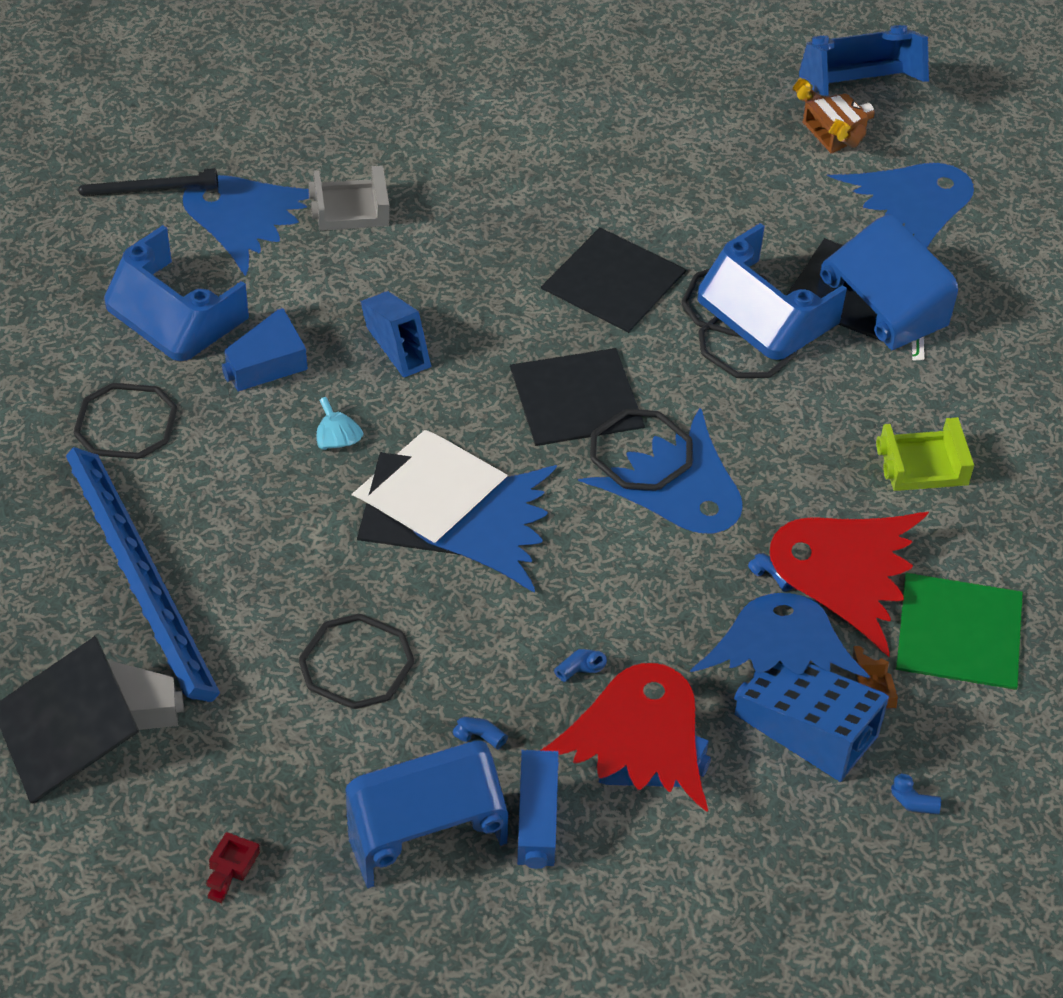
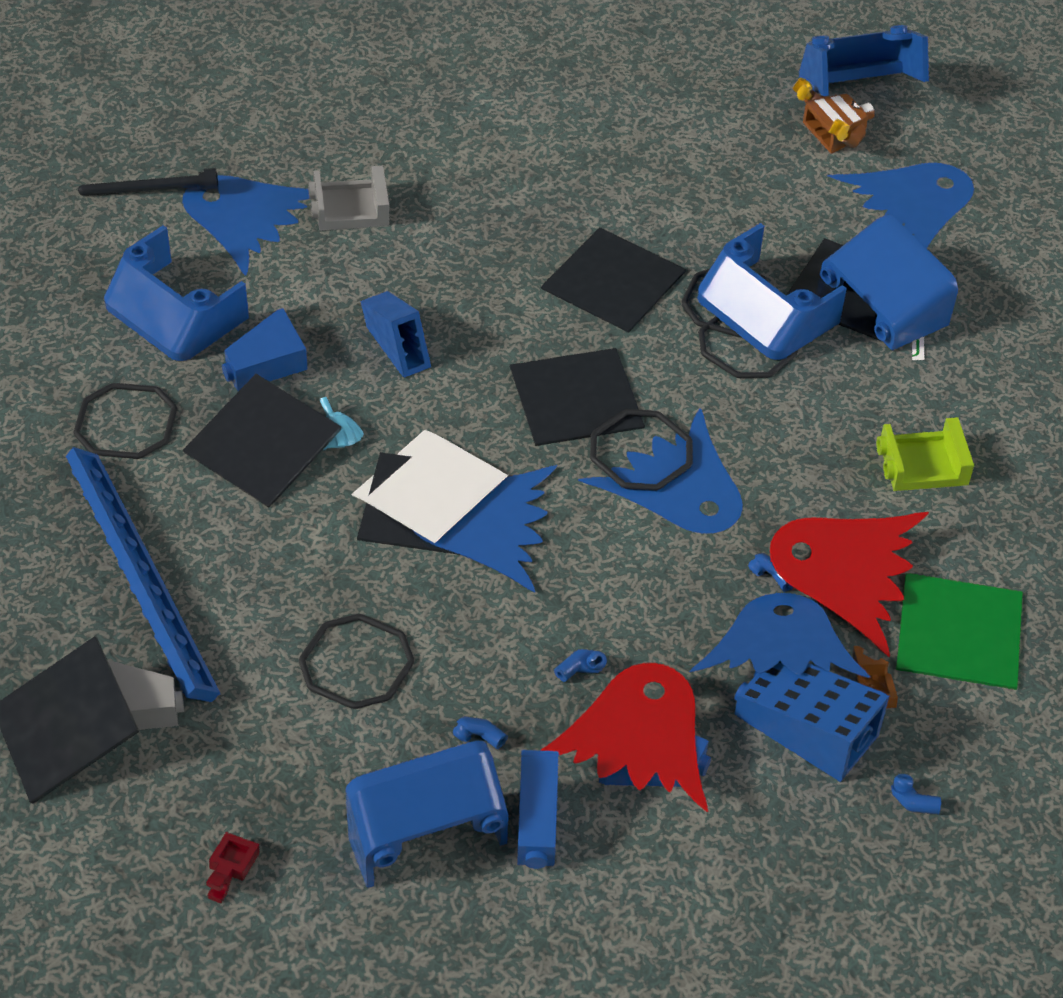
(262, 440): none -> black piece

